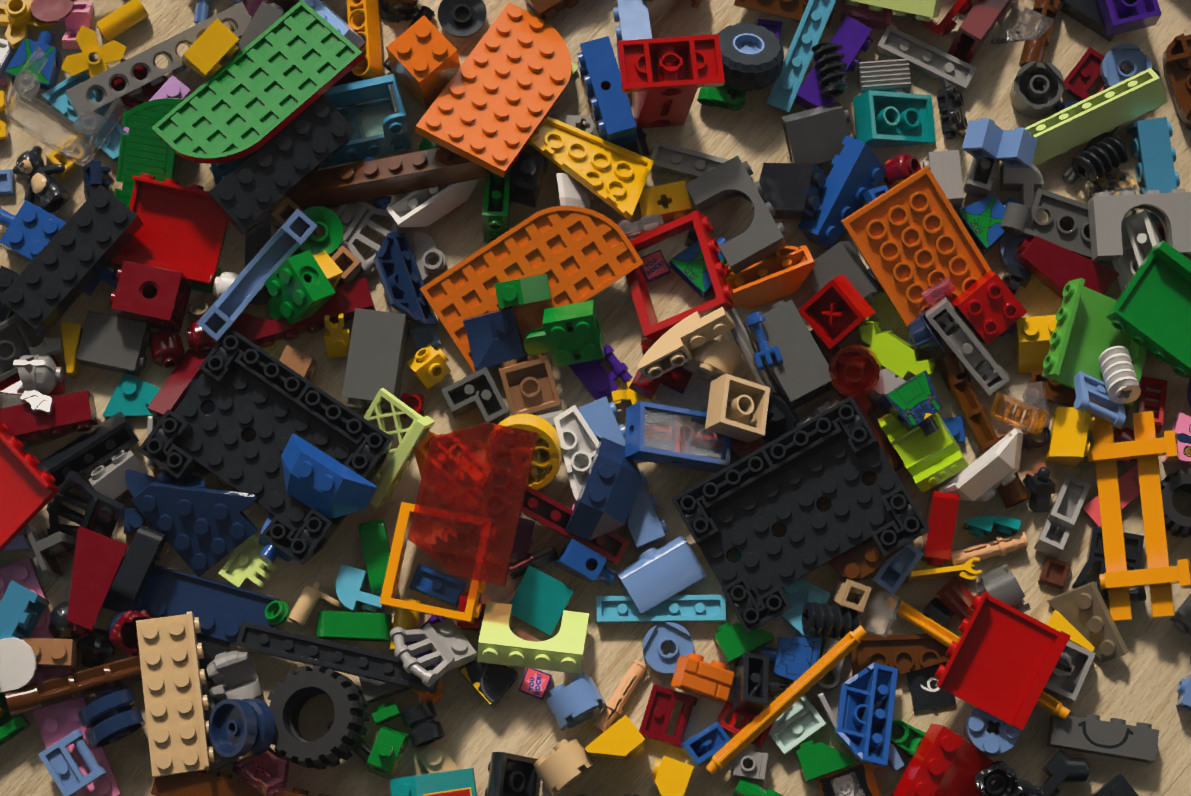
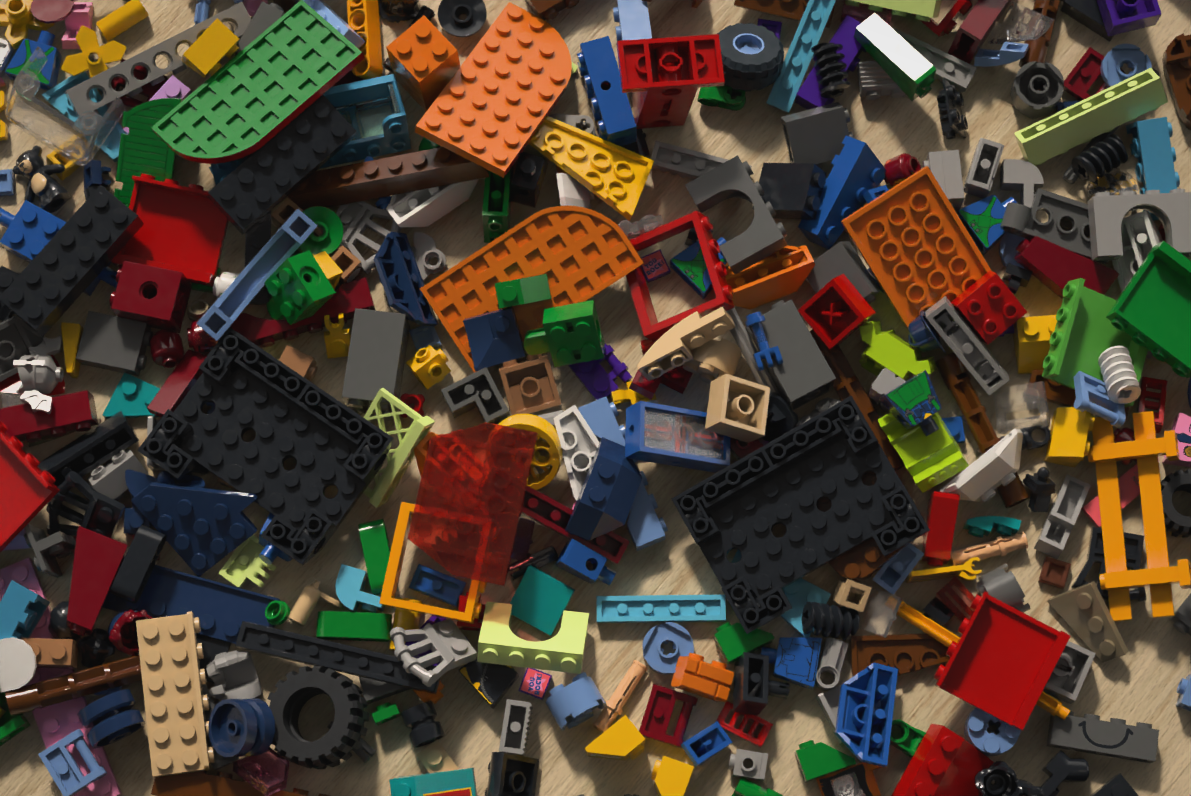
(323, 481): blue wedge -> none
(387, 752): green torso -> none
(515, 727): none -> light grey brick
(564, 766): tan brick -> none
(661, 574): medium blue panel -> none
(673, 194): yellow brick -> none
(786, 699): light orange piece -> none
(796, 725): light aqua wing -> none
(855, 370): clear red cylinder -> none
(893, 119): teal slope -> none
(894, 759): medium blue tile -> none
(896, 57): none -> slope
(925, 693): black piece -> none
(938, 291): clear pink pin -> none
(1007, 54): none -> medium blue slope
(1011, 147): medium blue brick -> none
(1033, 419): clear orange slope -> none
(1059, 623): yellow slope -> none

